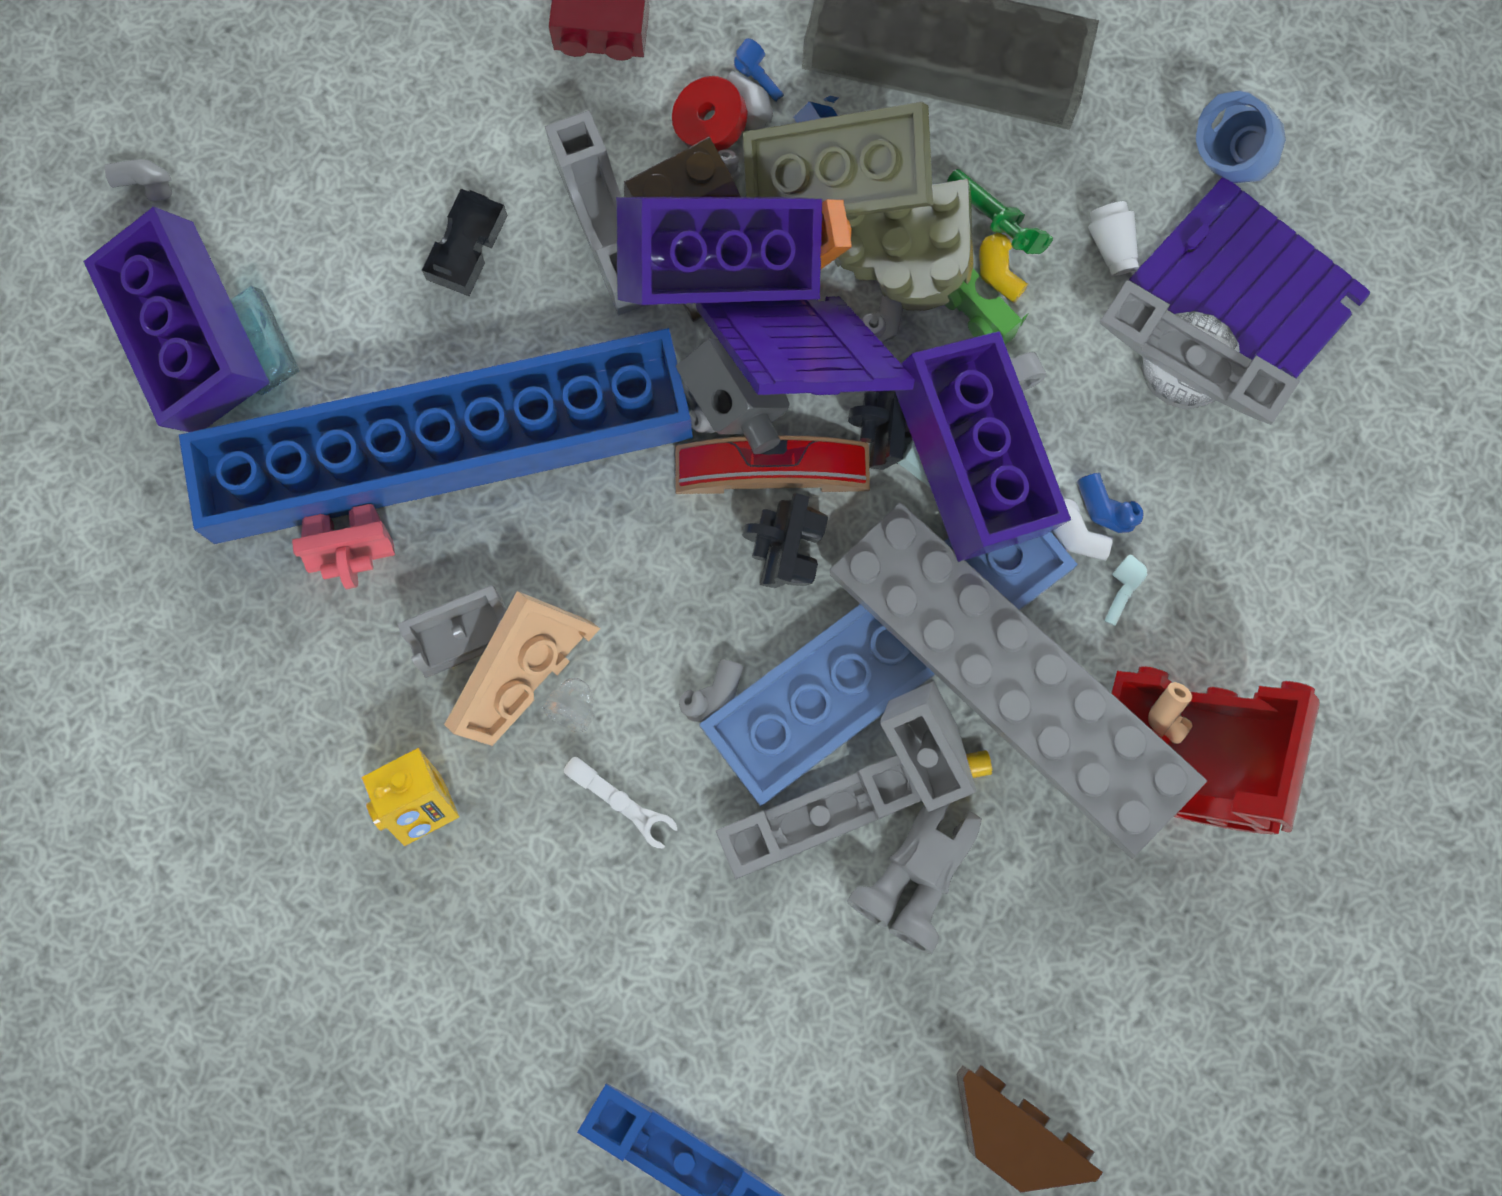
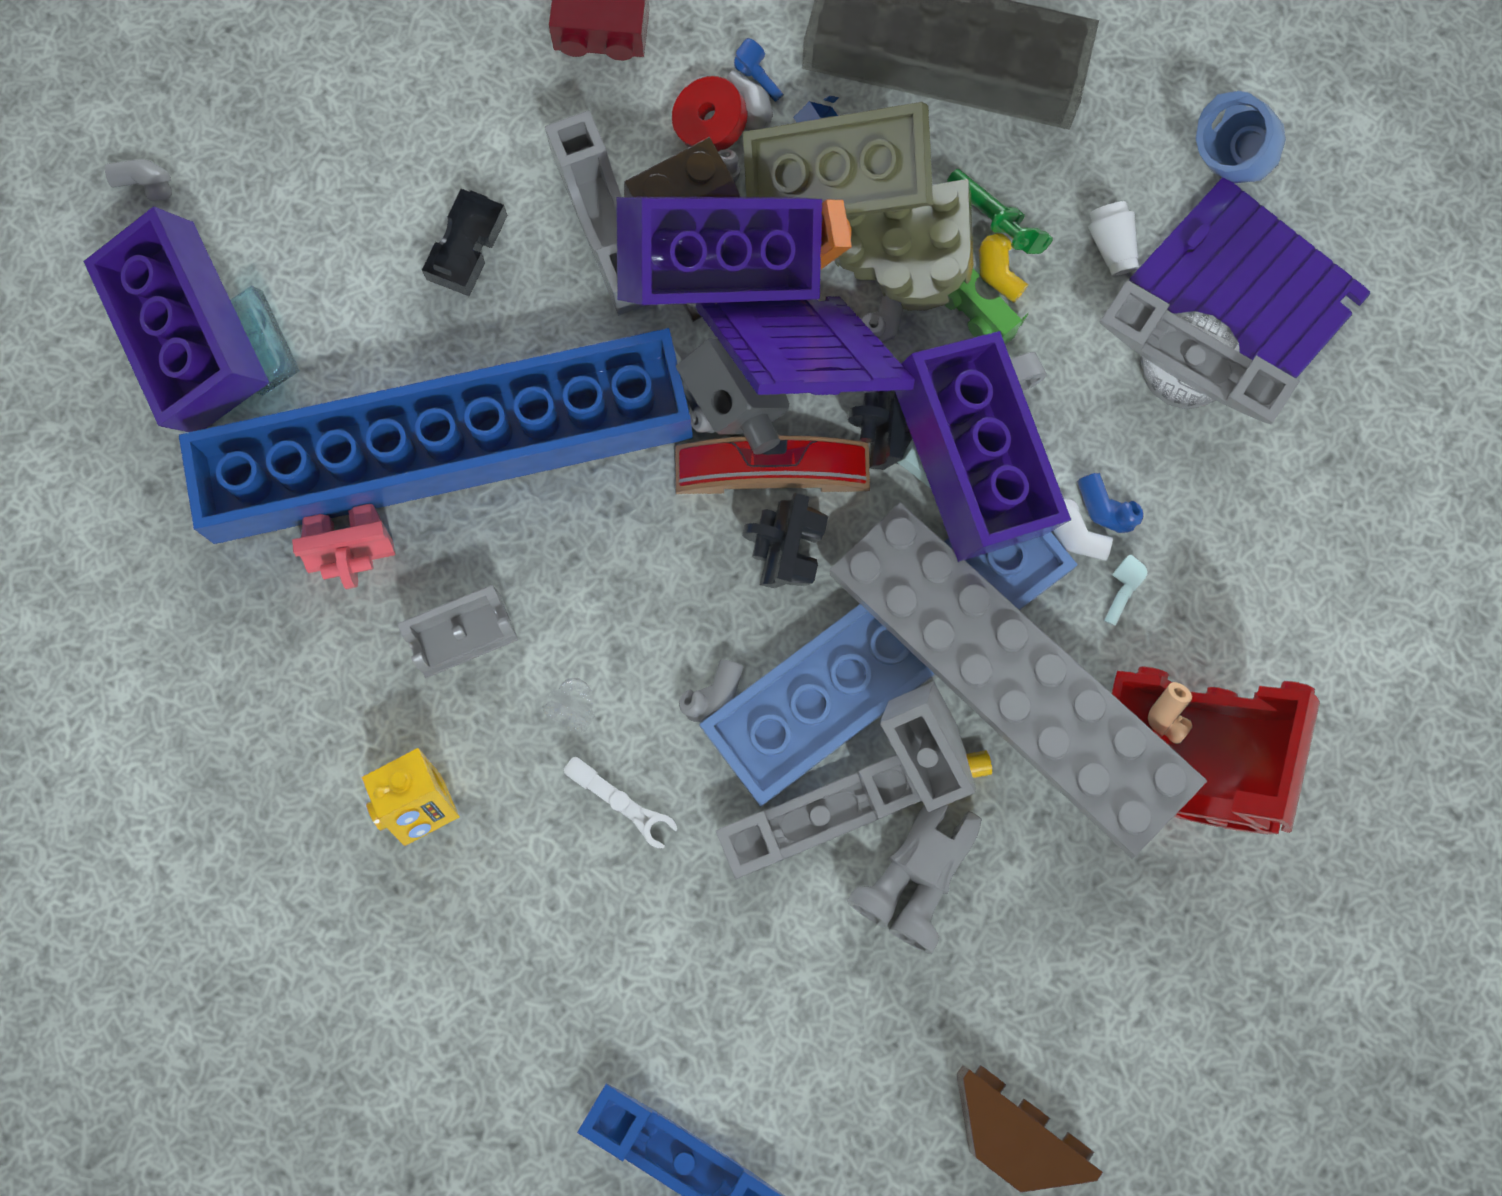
(518, 658): light nougat wing -> none

